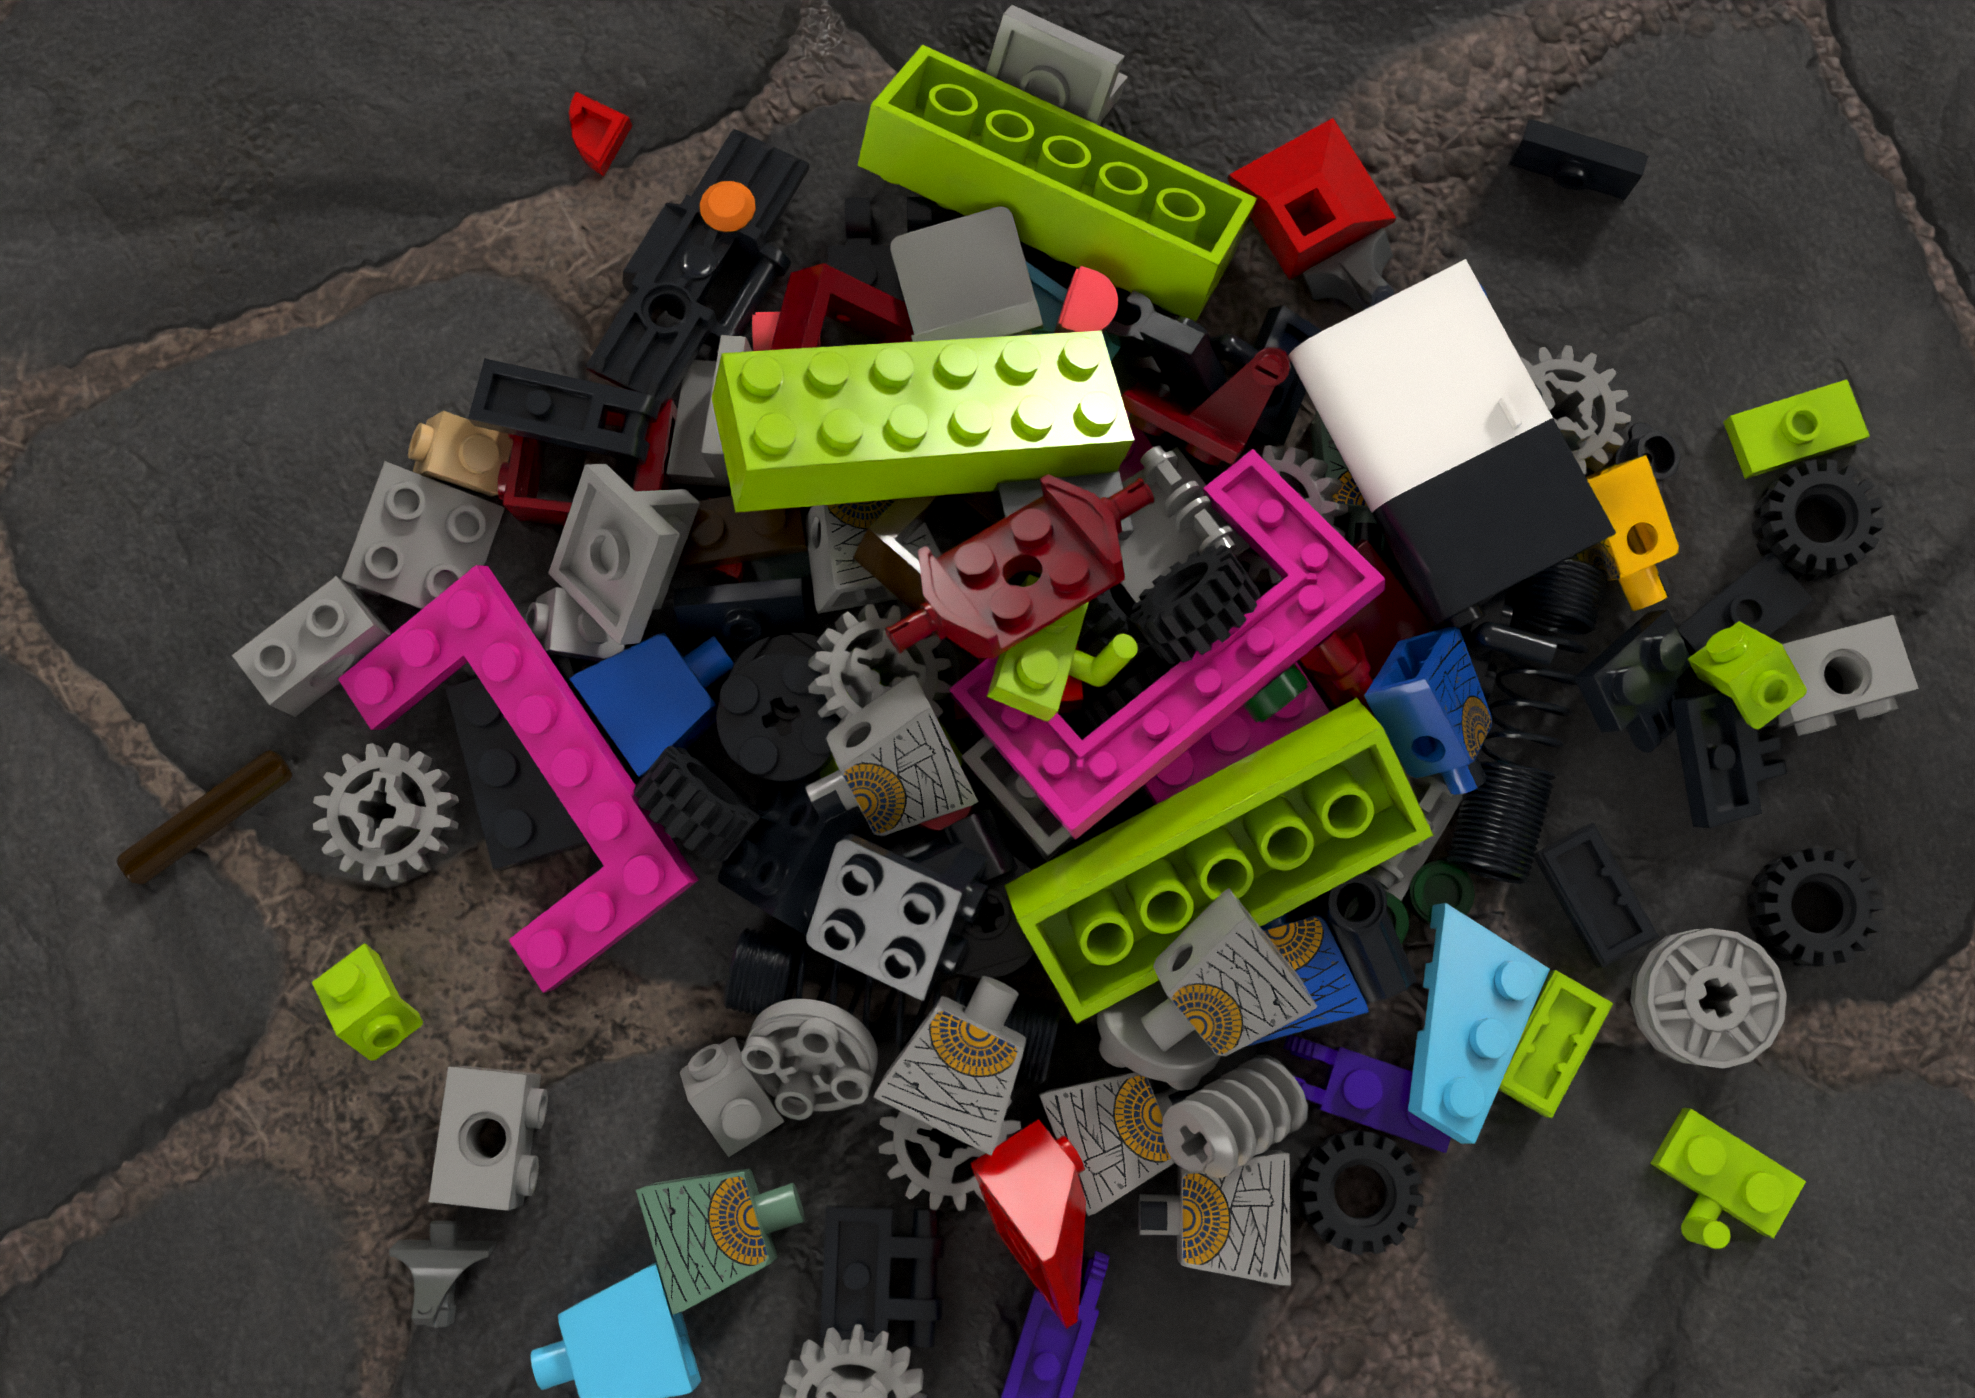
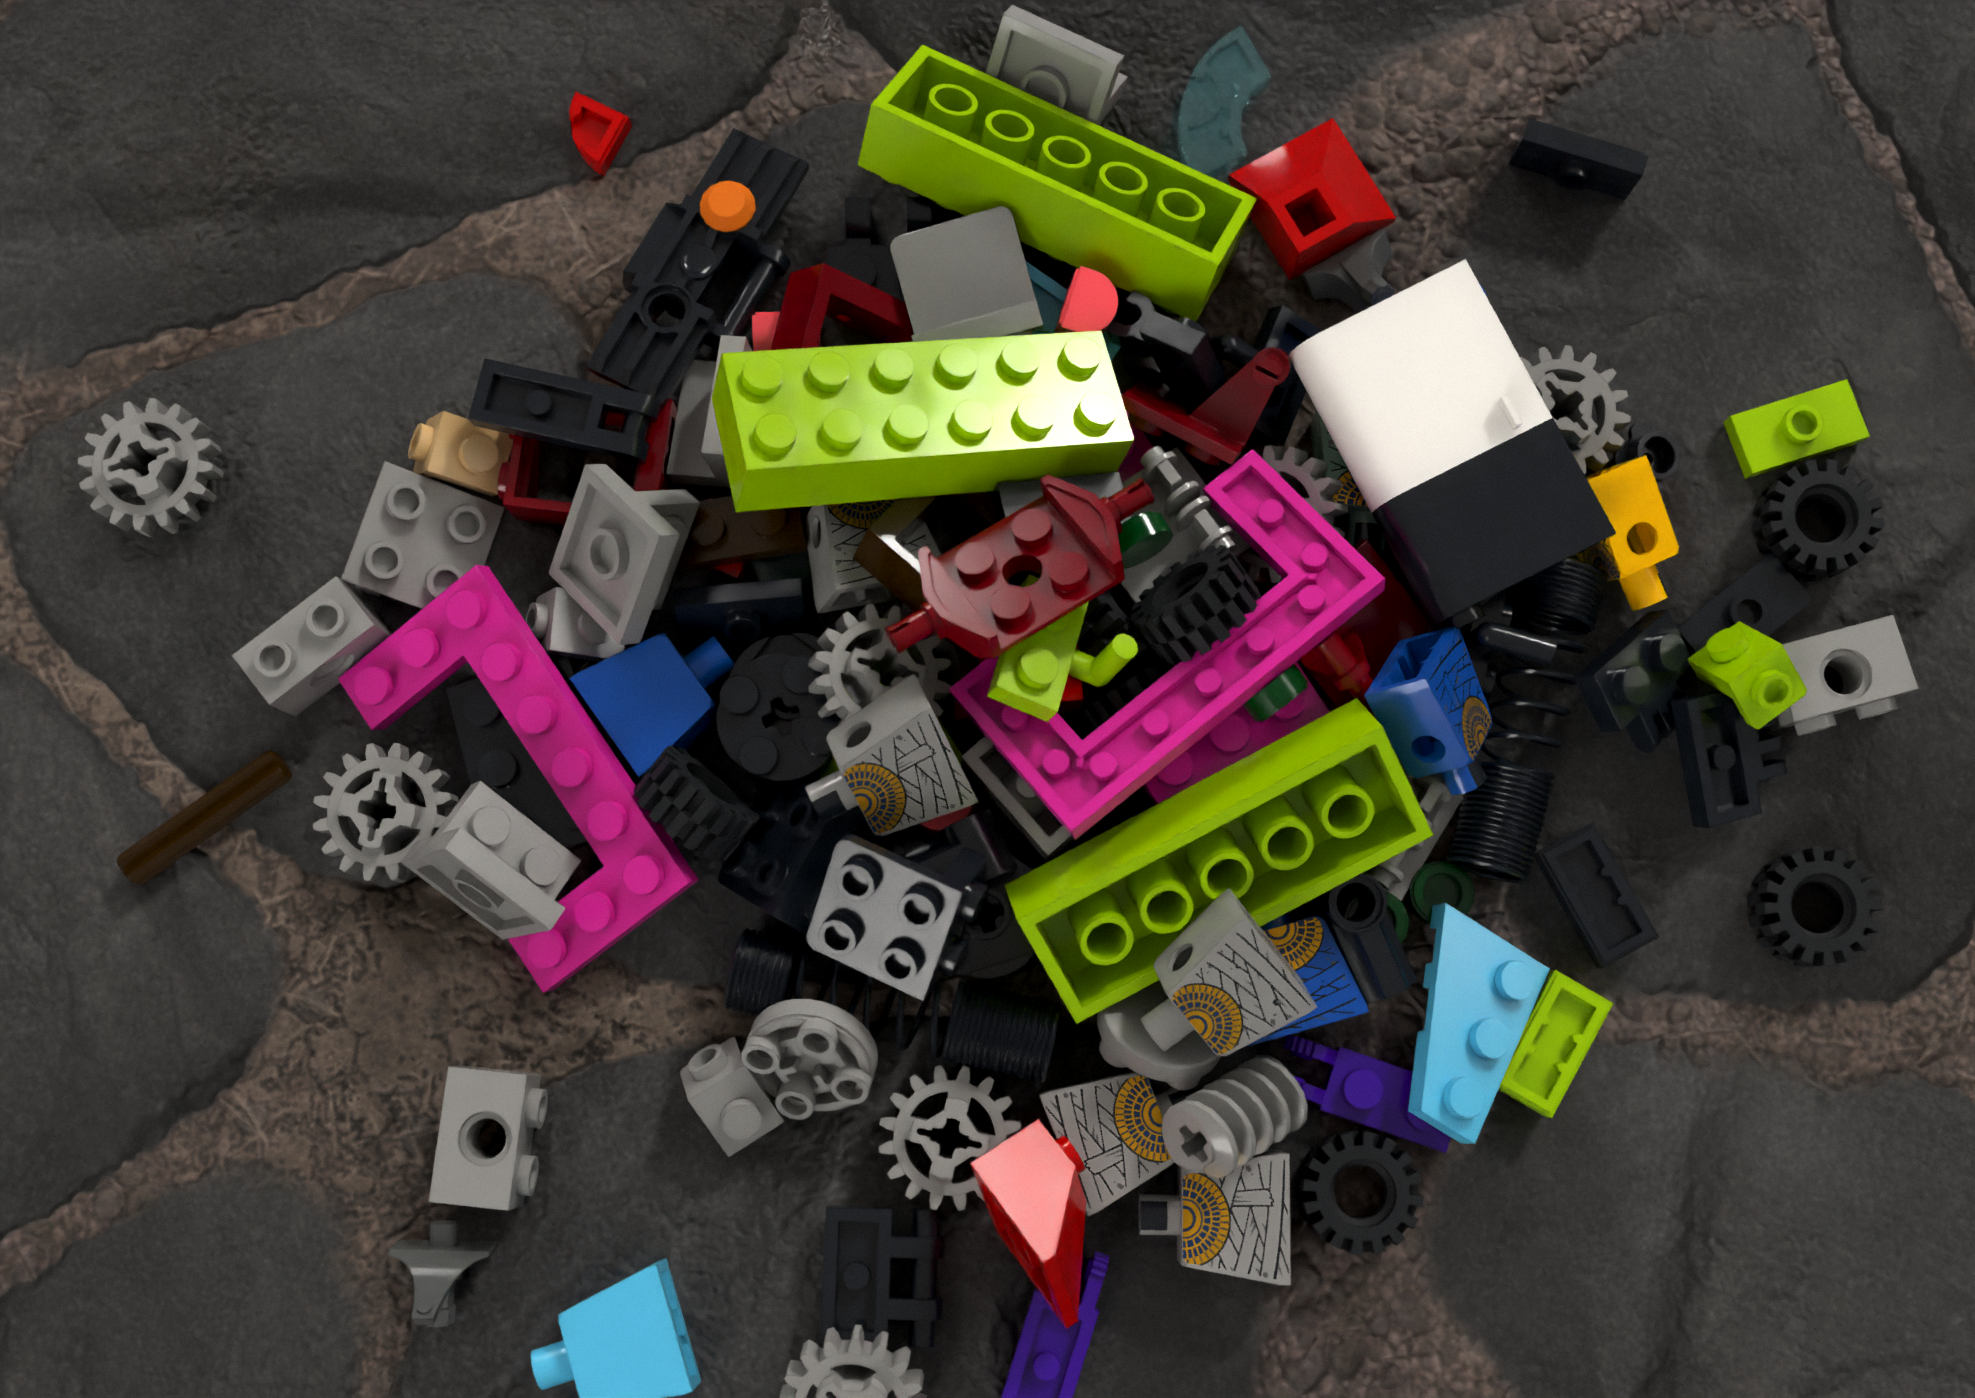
(160, 471): none -> light grey gear
(365, 1004): lime bracket -> none
(495, 865): none -> light grey bracket
(714, 1231): sand green torso -> none
(960, 1067): light grey torso -> none
(1143, 538): none -> dark green tile
(1215, 102): none -> clear light blue tile
(1726, 1178): lime plate -> none
(1741, 1015): light grey wheel -> none

